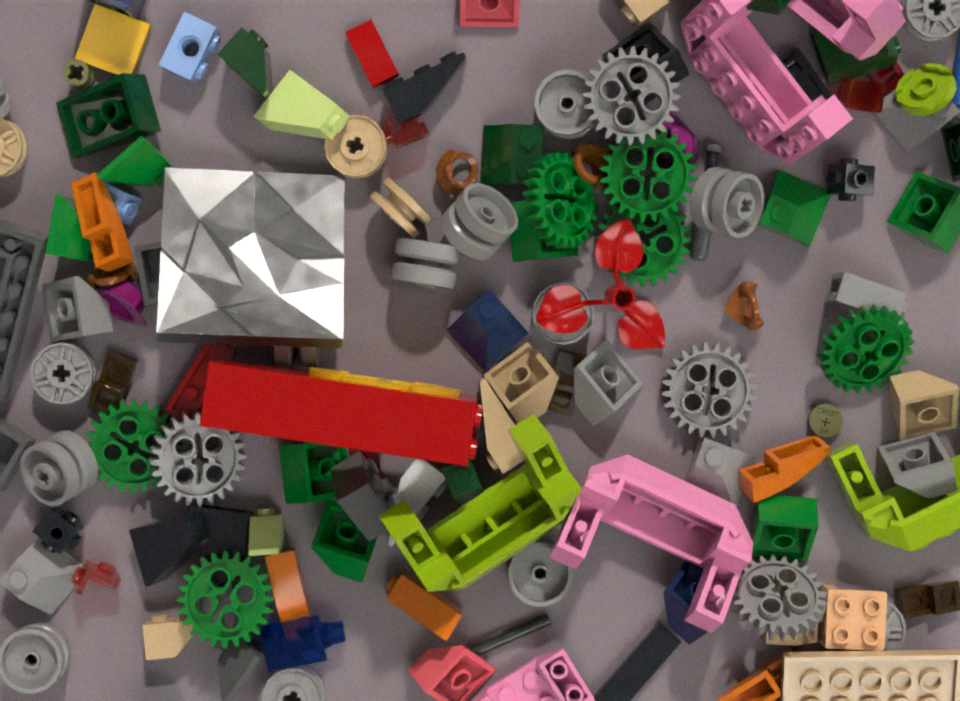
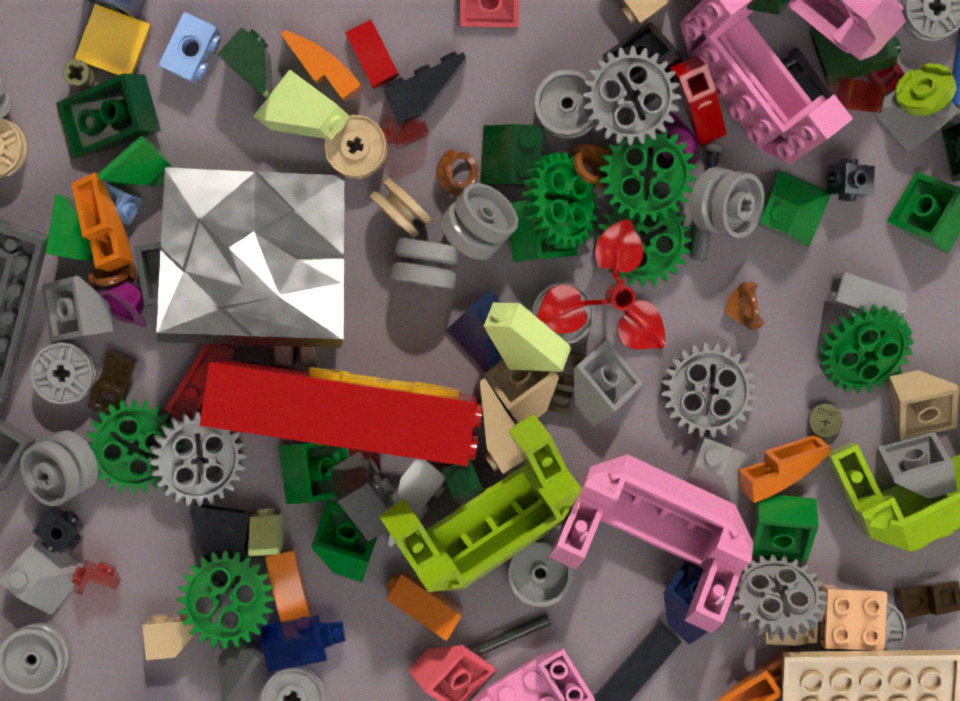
(167, 544): black slope -> none
(322, 65): none -> orange slope
(524, 339): none -> yellowish green slope
(700, 99): none -> red slope

